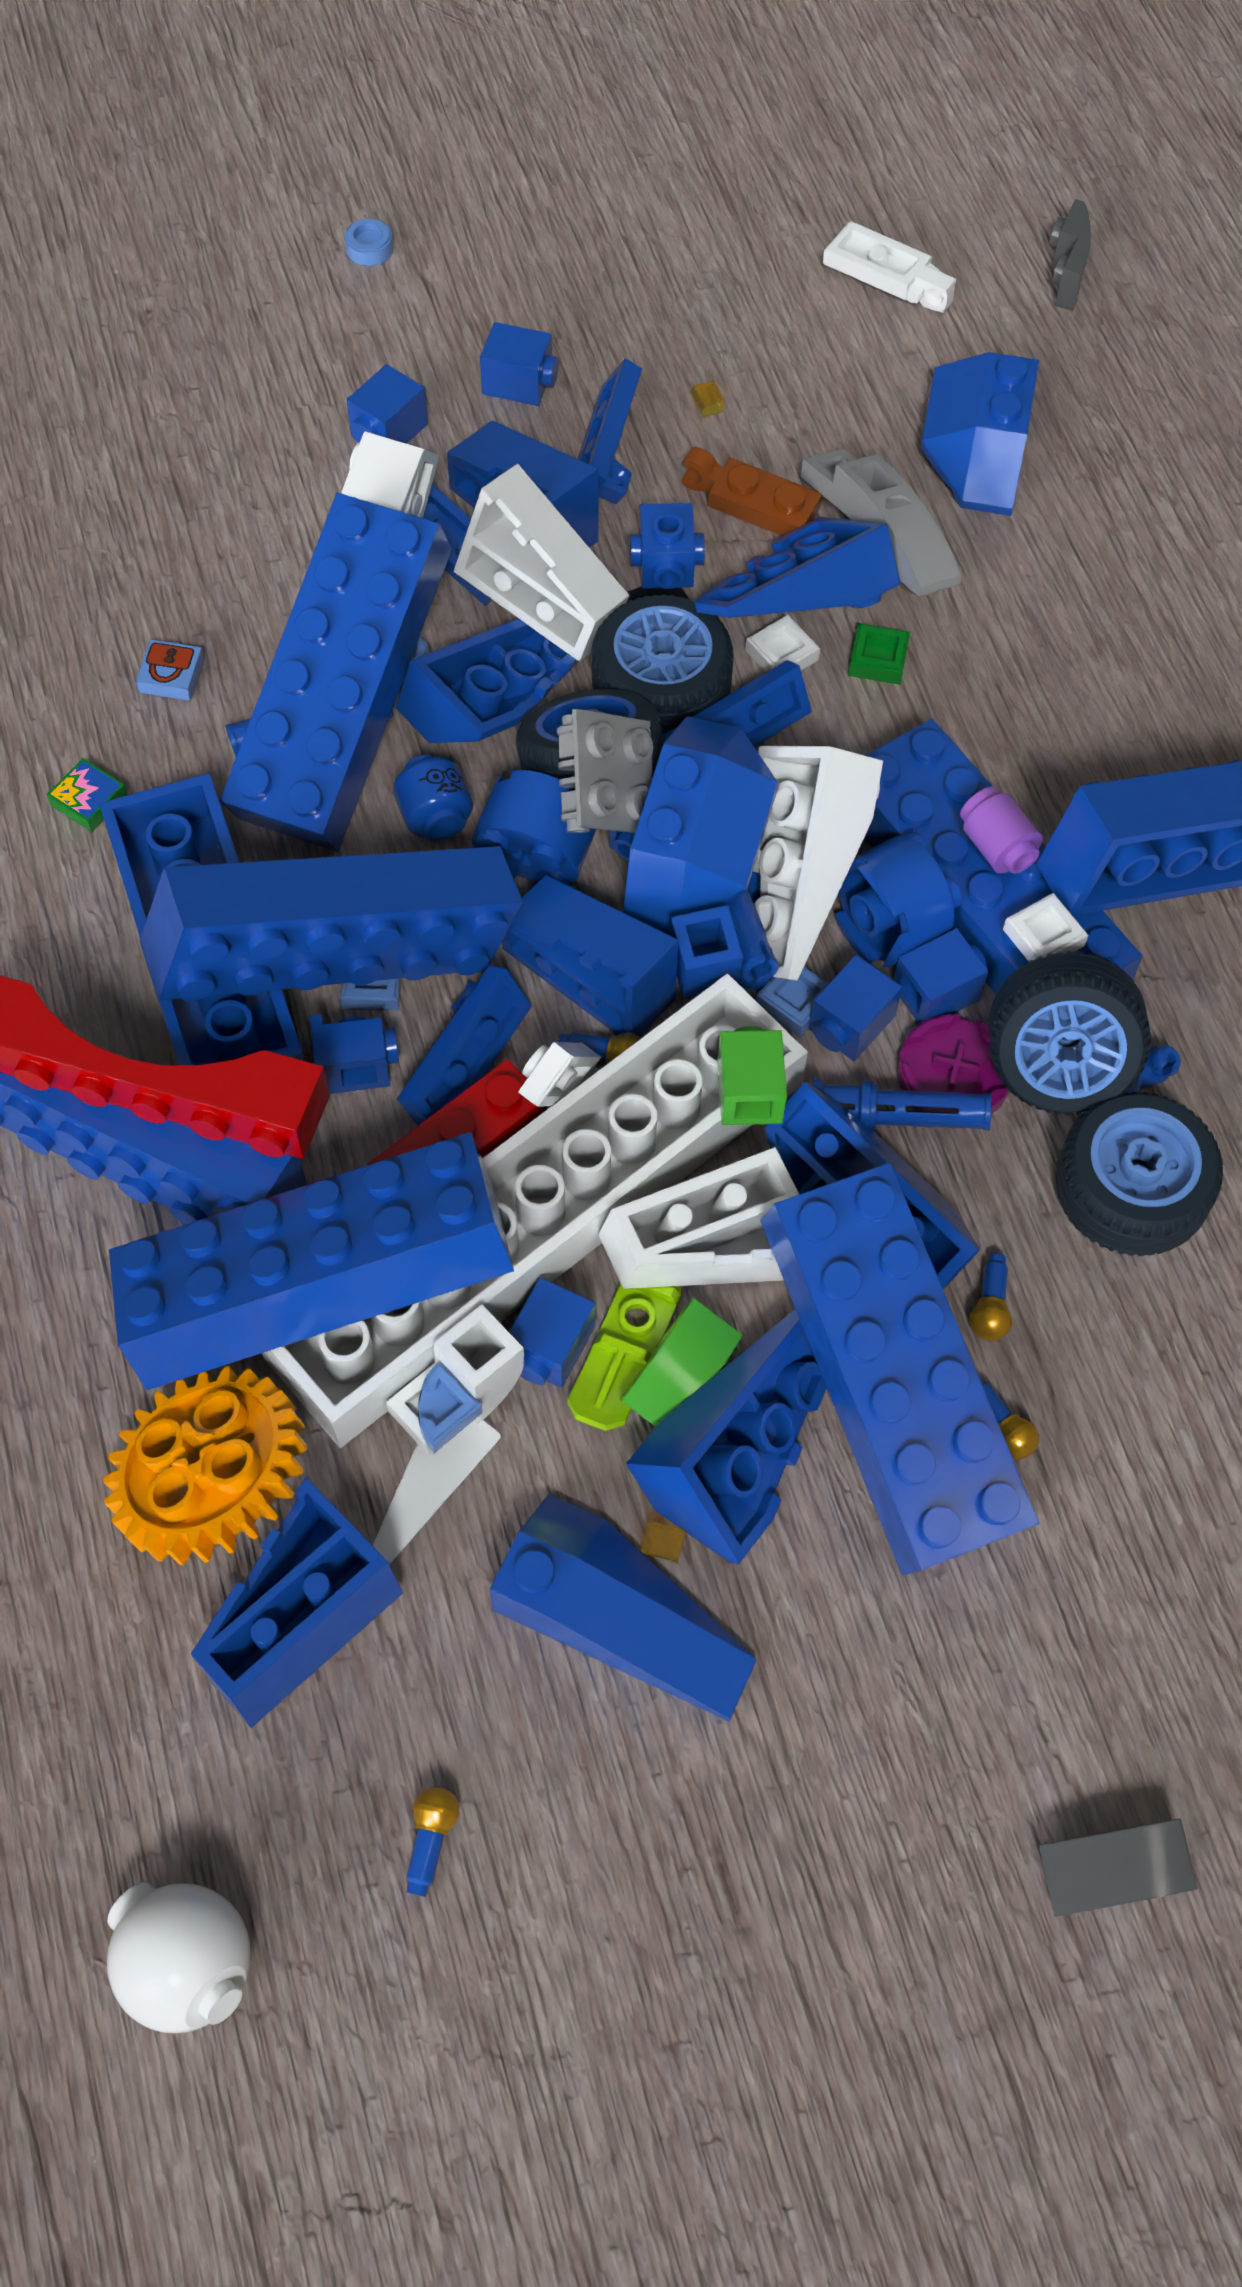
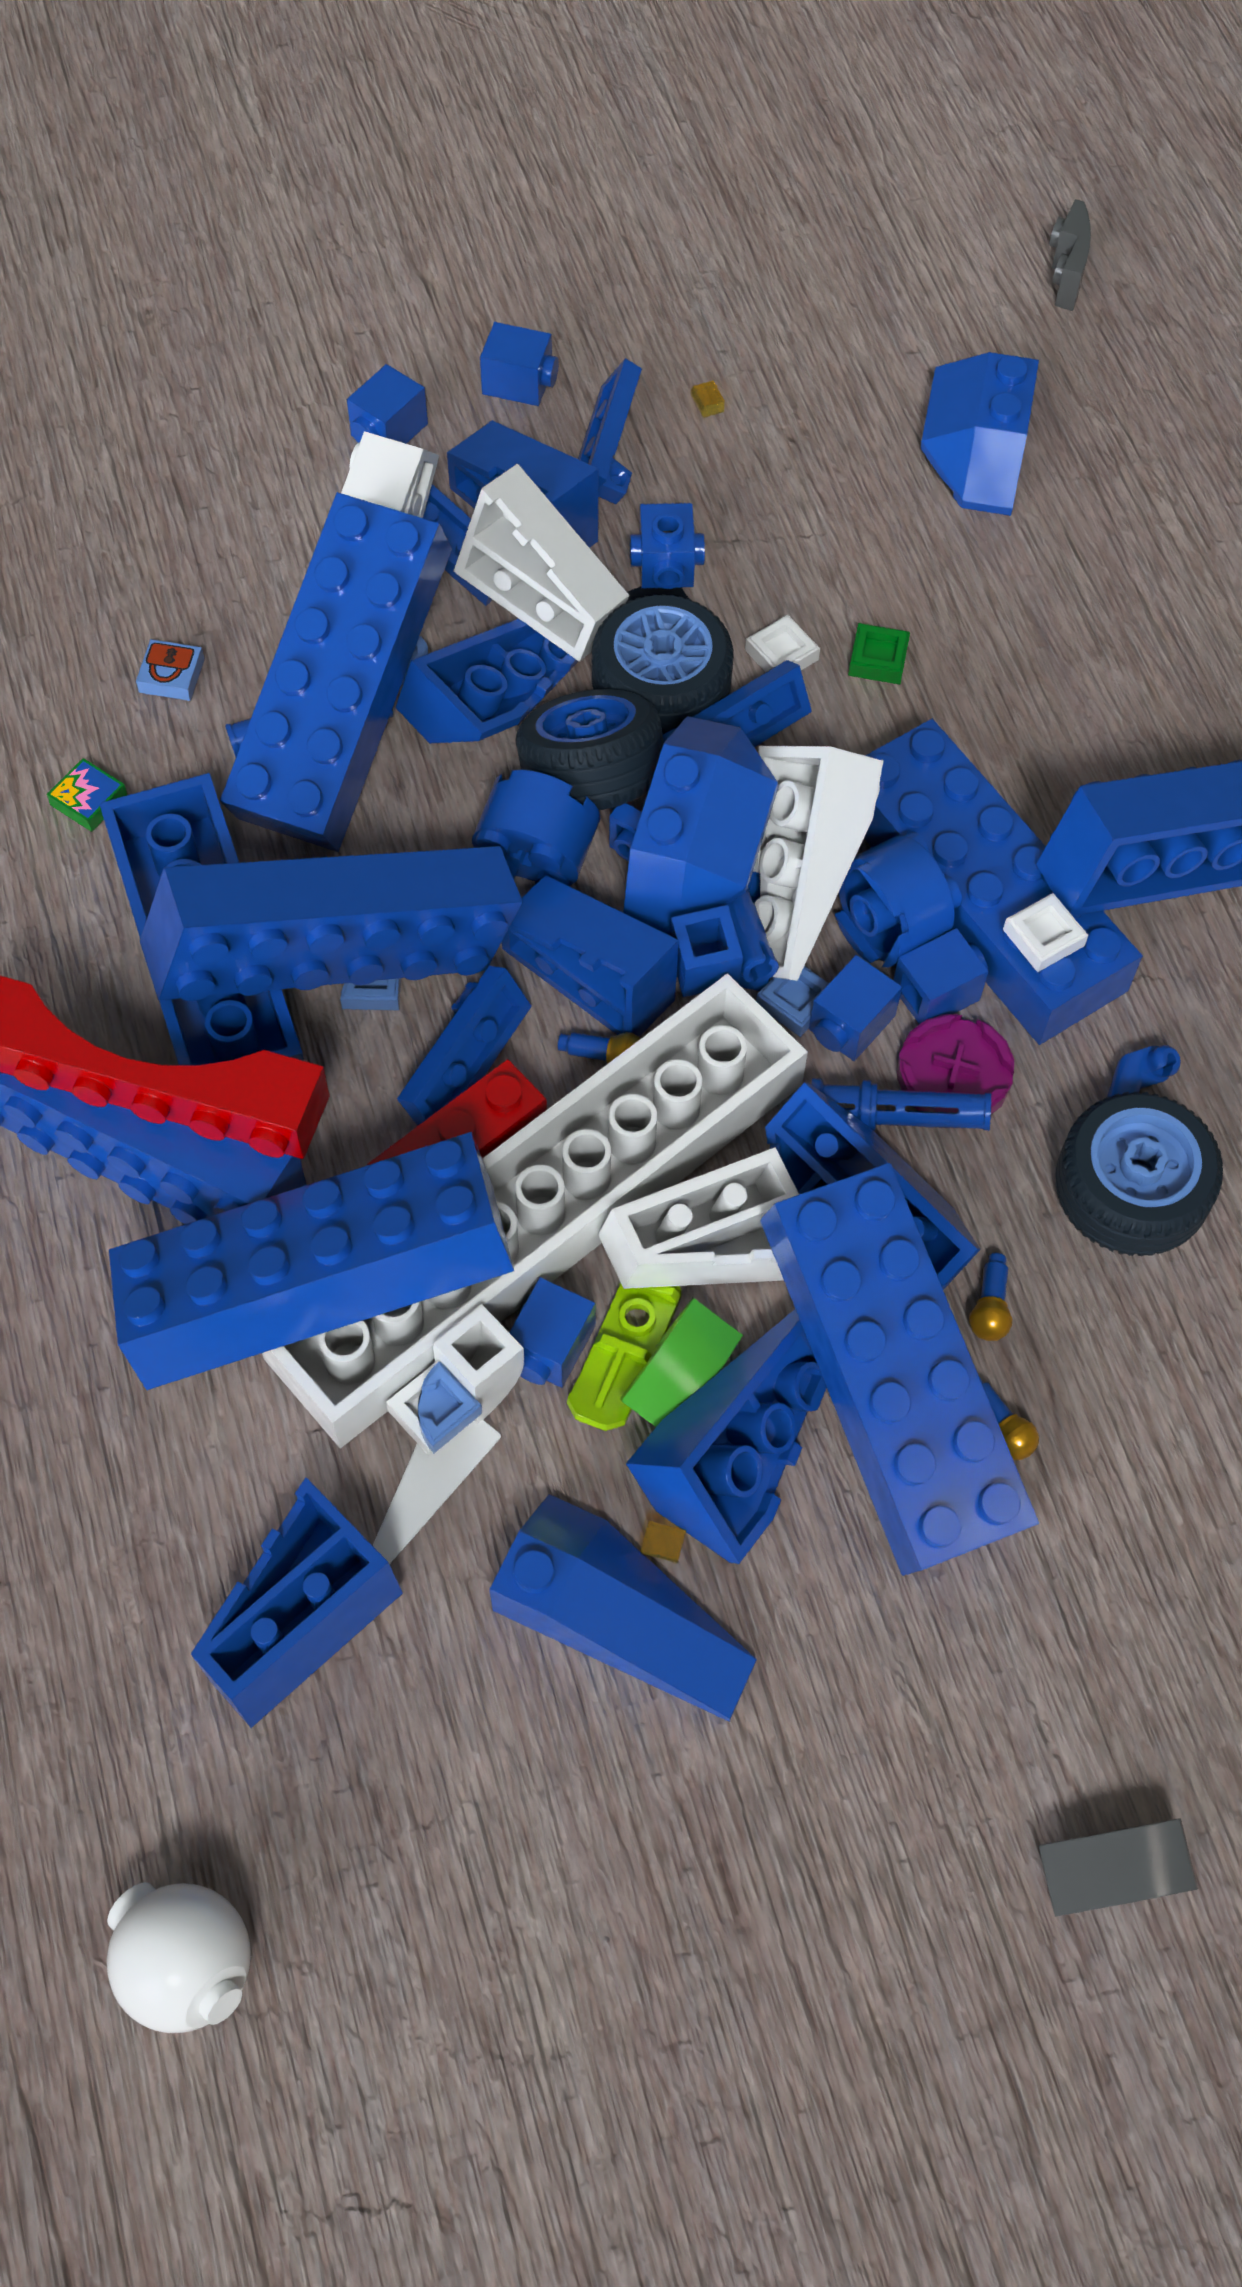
(205, 1465): light orange gear -> none
(354, 1052): blue brick -> none
(369, 242): medium blue tile -> none
(433, 797): blue head -> none
(434, 1816): piece -> none
(557, 1072): white hinge -> none
(610, 770): light grey hinge -> none
(751, 492): dark orange plate -> none
(751, 1076): bright green brick -> none
(811, 568): blue wedge -> none
(877, 493): light grey slope -> none
(890, 267): white hinge -> none
(1001, 831): medium lavender brick -> none
(1068, 1032): wheel -> none

